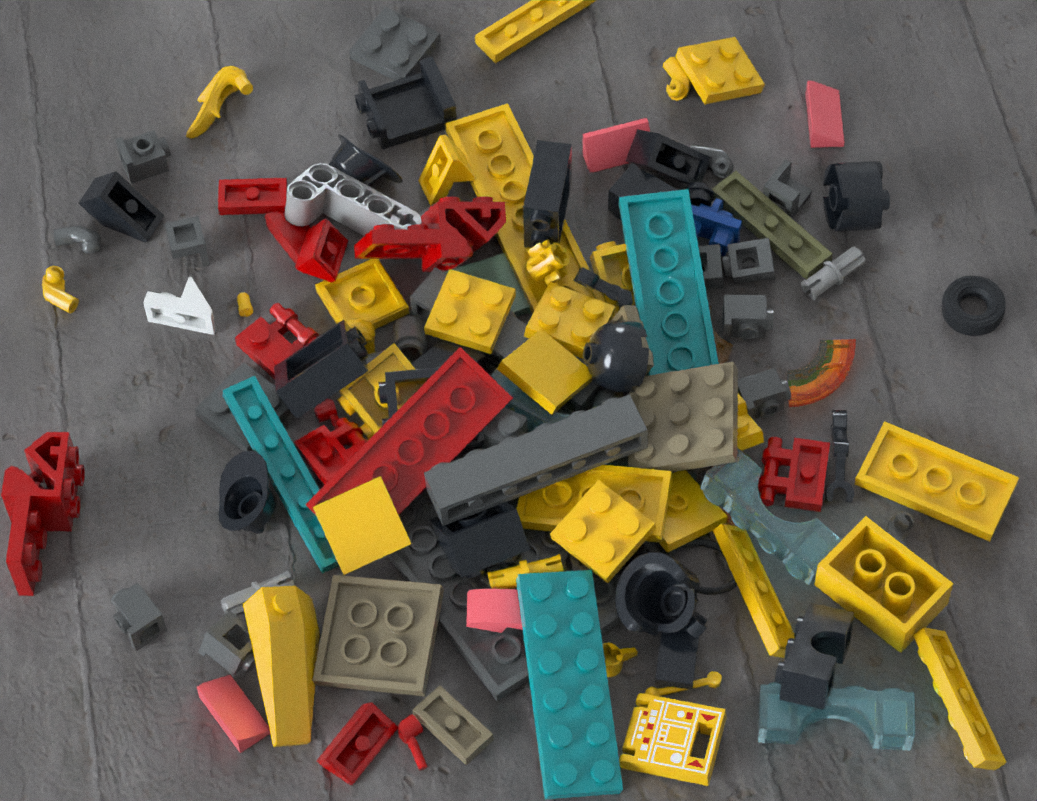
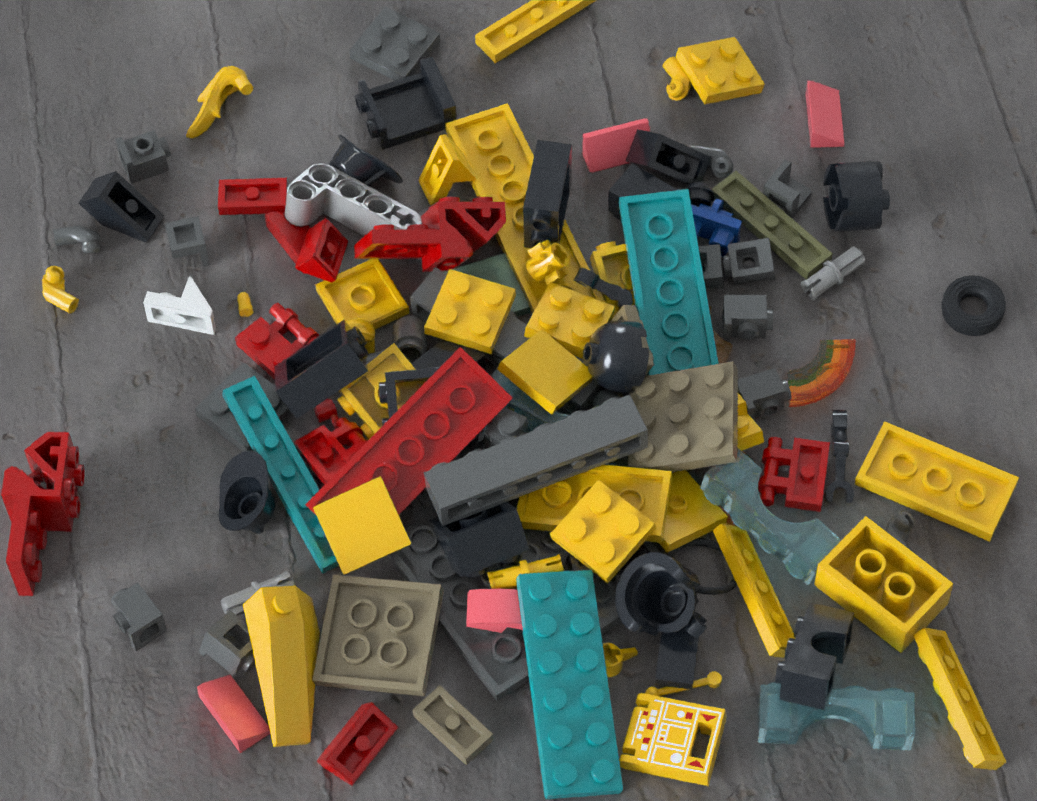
(407, 731): red hand -> none

